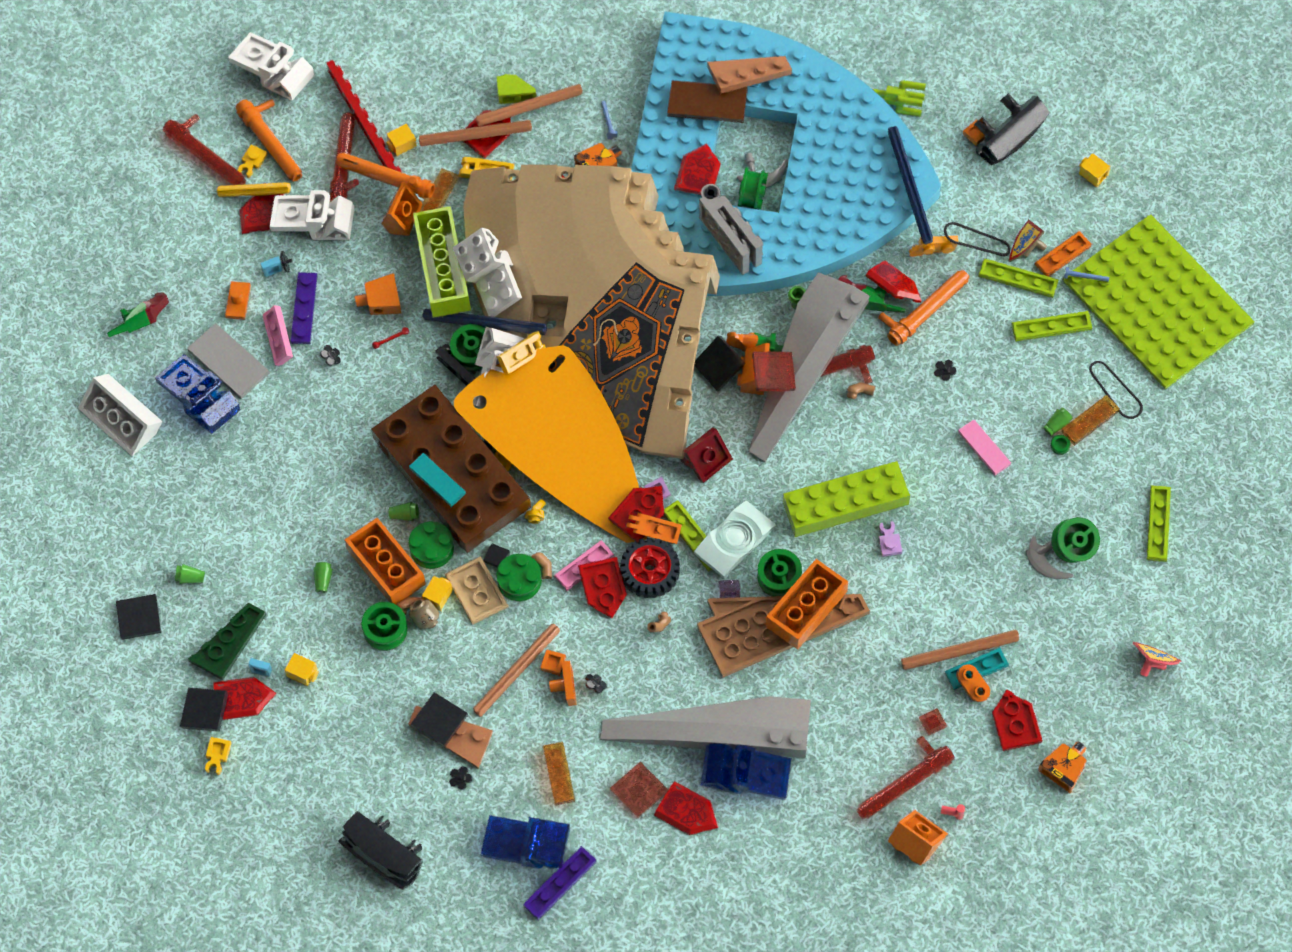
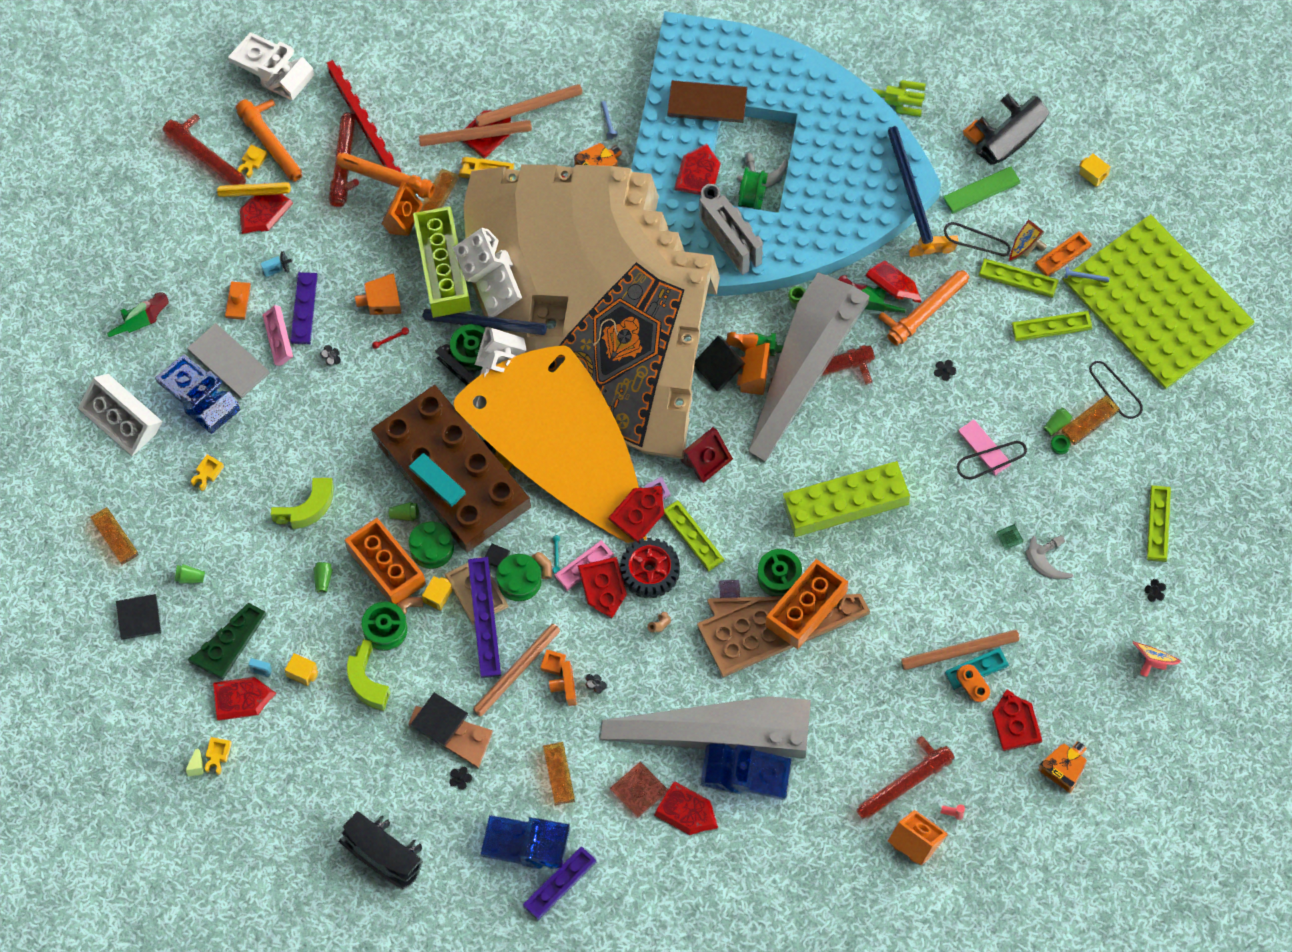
(114, 536): none -> clear orange plate
(195, 765): none -> yellowish green slope
(204, 709): black tile -> none
(207, 470): none -> yellow plate
(309, 511): none -> lime arch
(313, 214): white piece -> none
(369, 692): none -> lime arch
(400, 140): yellow brick -> none
(424, 614): dark tan head -> none
(484, 617): none -> dark purple plate
(513, 89): lime slope -> none
(518, 354): yellow plate -> none
(536, 515): yellow plate -> none
(556, 539): none -> teal hinge
(655, 528): orange hinge -> none
(734, 539): light aqua slope -> none
(746, 72): nougat wing -> none
(773, 371): clear red tile -> none
(860, 388): medium nougat arm -> none
(890, 542): lavender plate -> none
(932, 722): clear red tile -> none
(981, 189): none -> bright green tile
(989, 450): none -> black piece
(1009, 537): none -> clear green tile
(1075, 540): green wheel -> none
(1155, 590): none -> black plant

